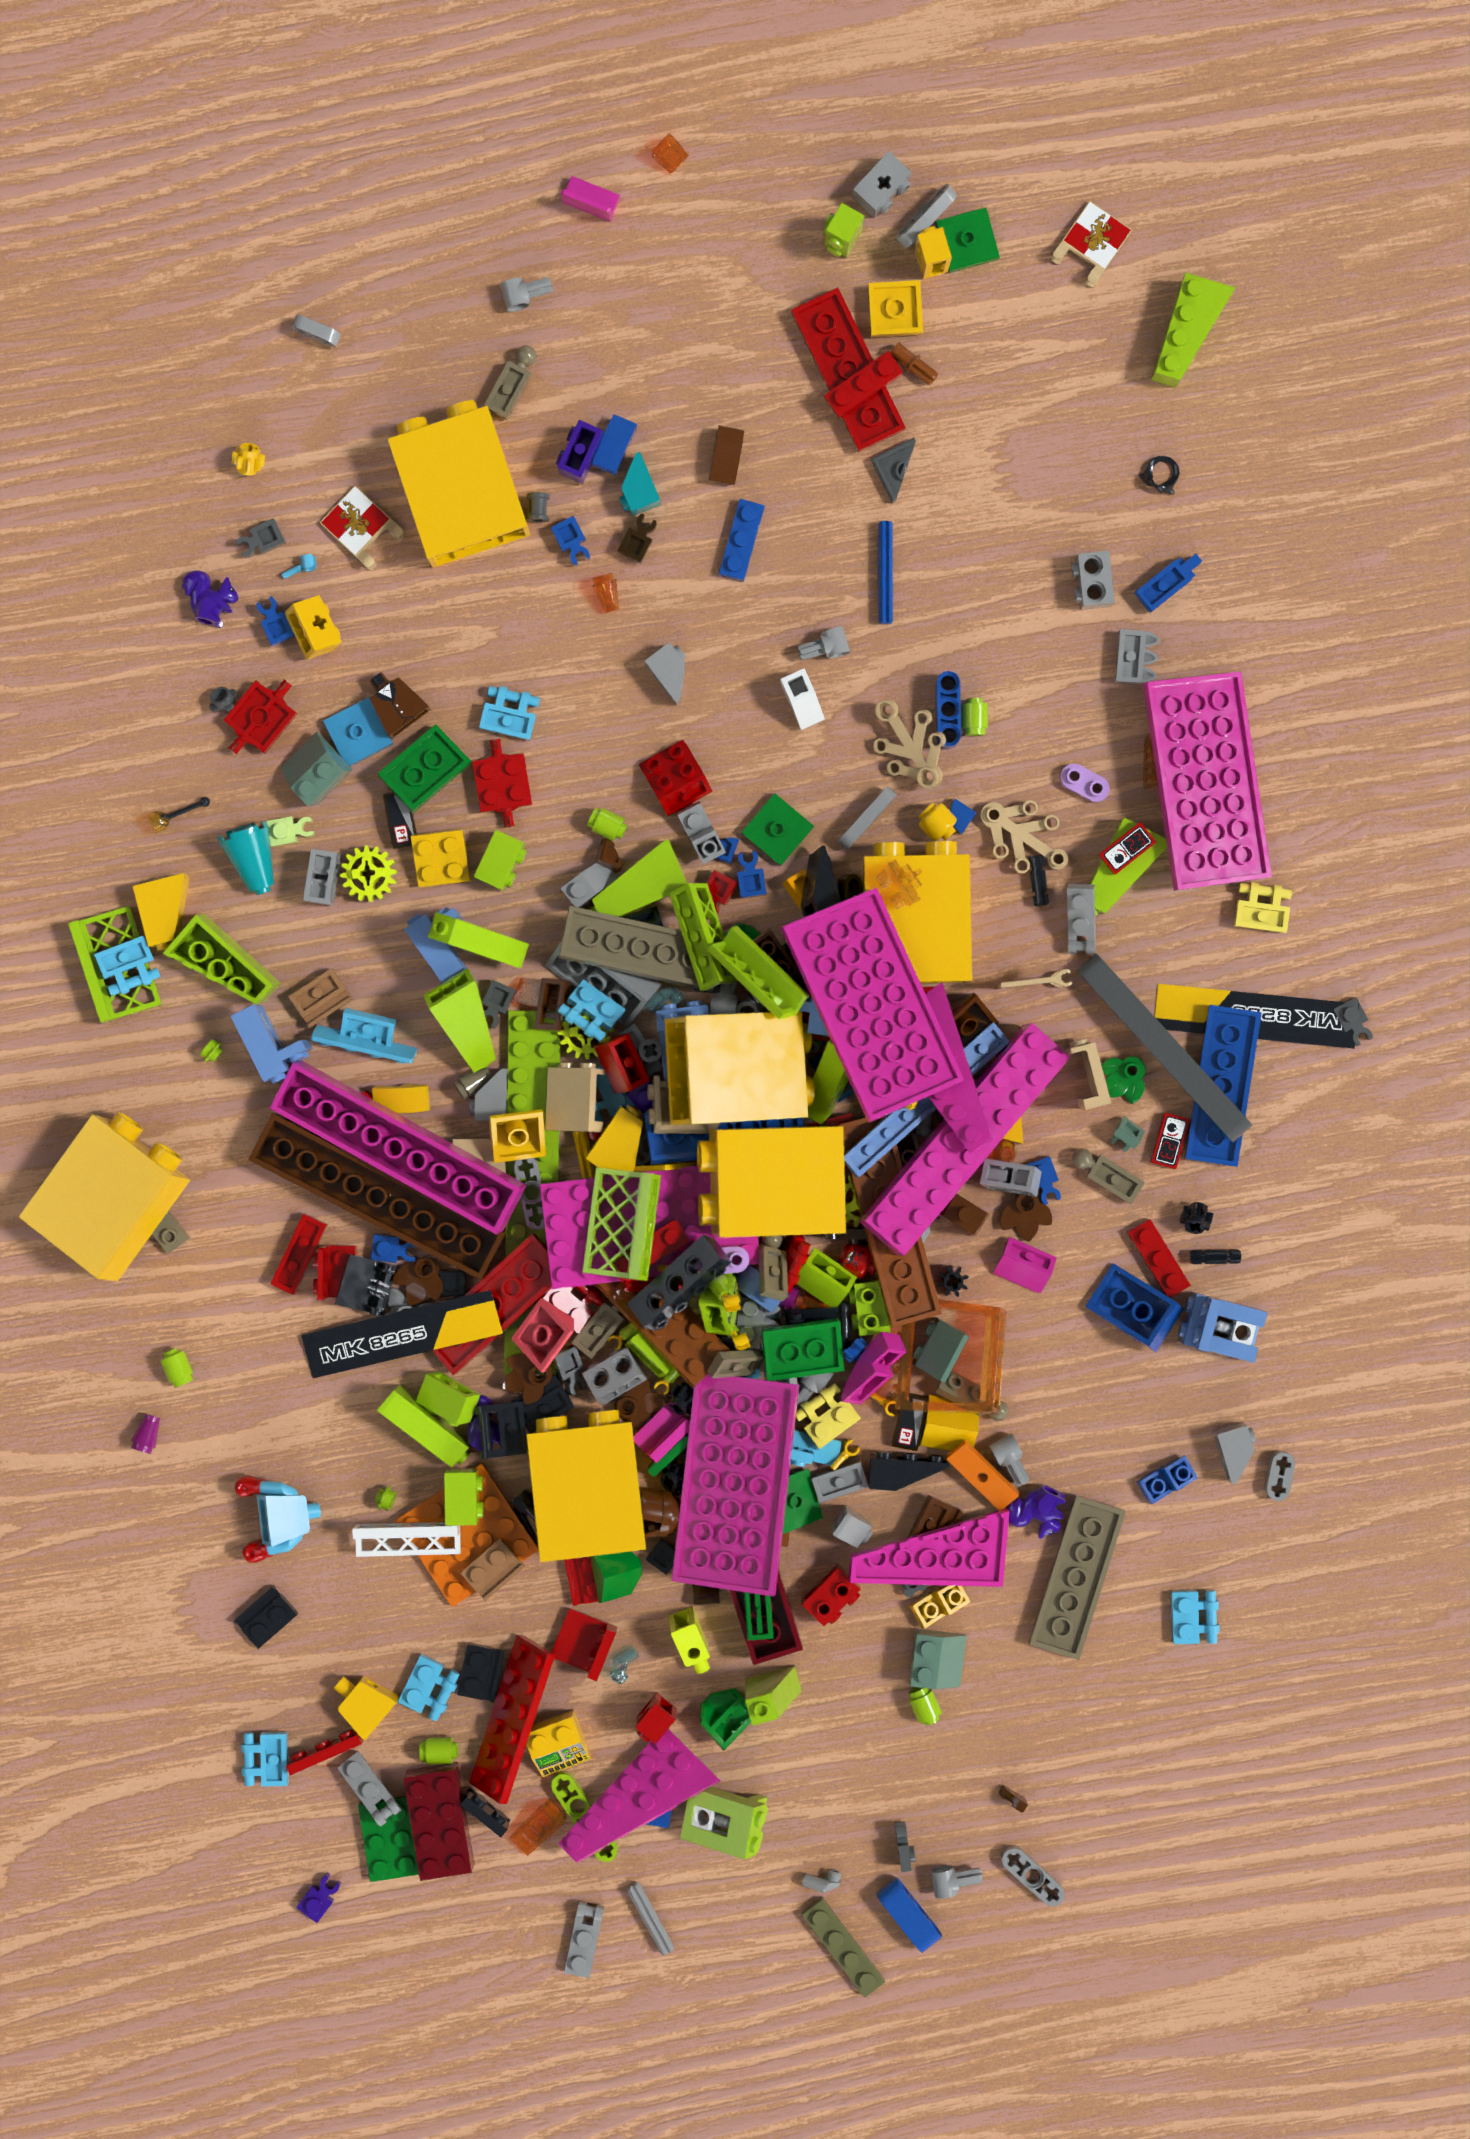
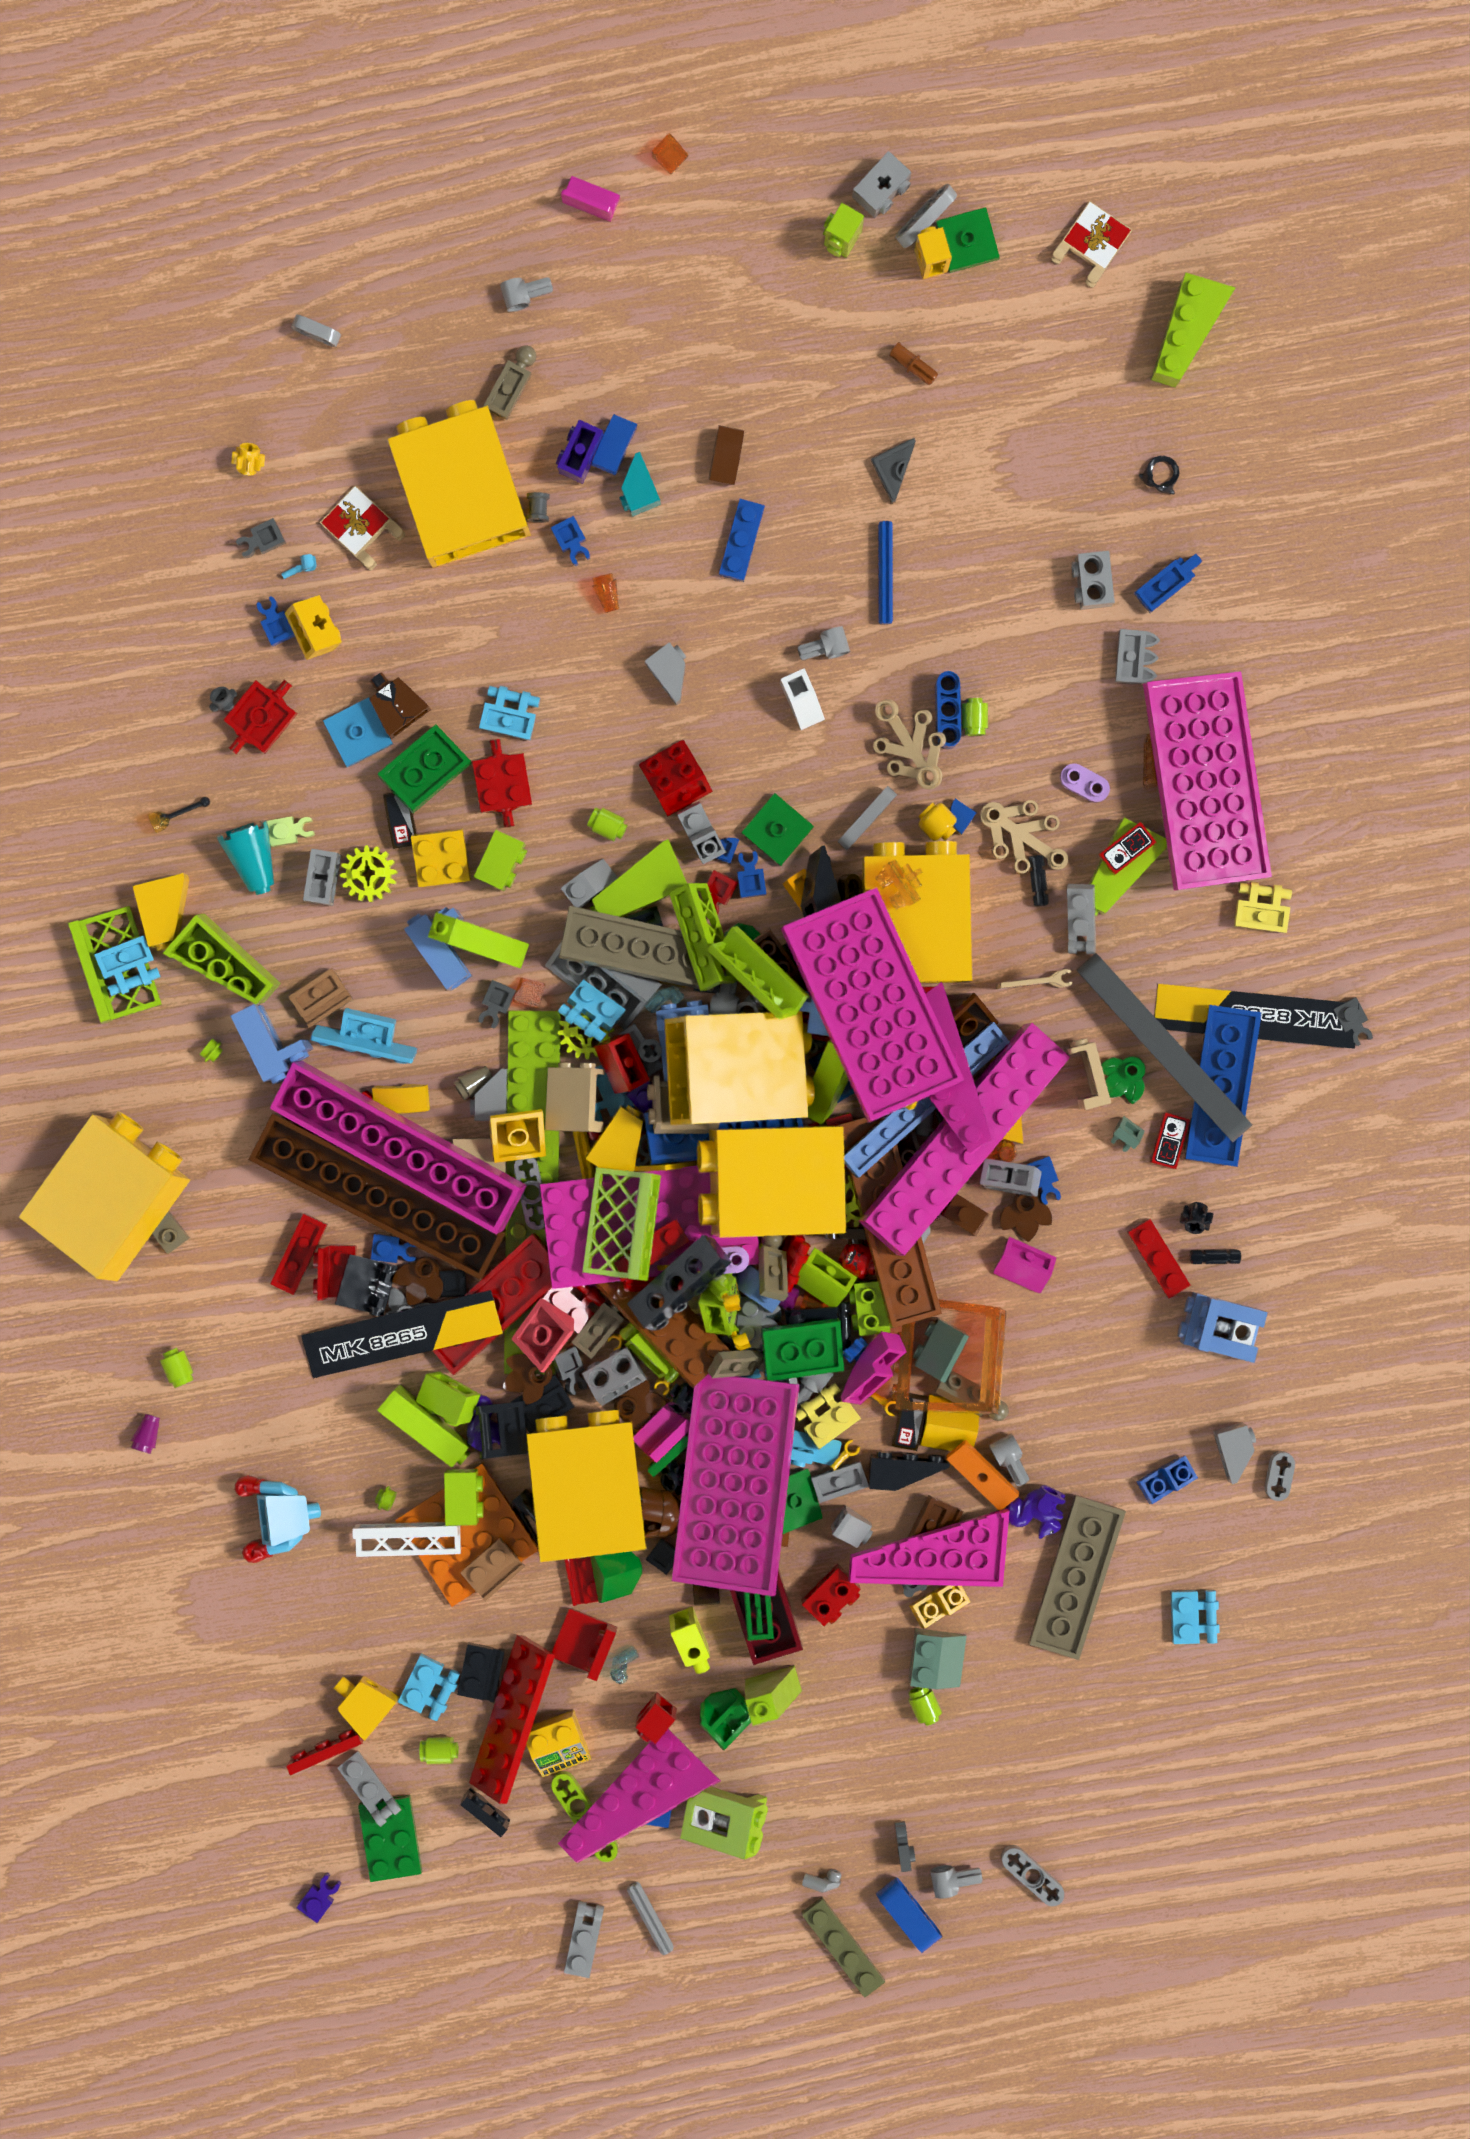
(205, 602): dark purple animal -> none
(266, 1617): black plate -> none
(273, 1756): medium azure plate -> none
(315, 770): sand green slope -> none
(439, 1821): dark red brick -> none
(461, 1015): lime slope -> none
(545, 994): reddish brown slope -> none
(550, 1815): clear orange slope -> none
(608, 856): reddish brown tile -> none
(636, 542): dark brown plate -> none
(839, 355): red plate -> none
(863, 384): red plate -> none
(895, 308): yellow plate -> none
(959, 1284): black gear -> none
(1018, 1801): reddish brown tile -> none
(1108, 1175): dark tan plate -> none
(1134, 1307): blue slope -> none

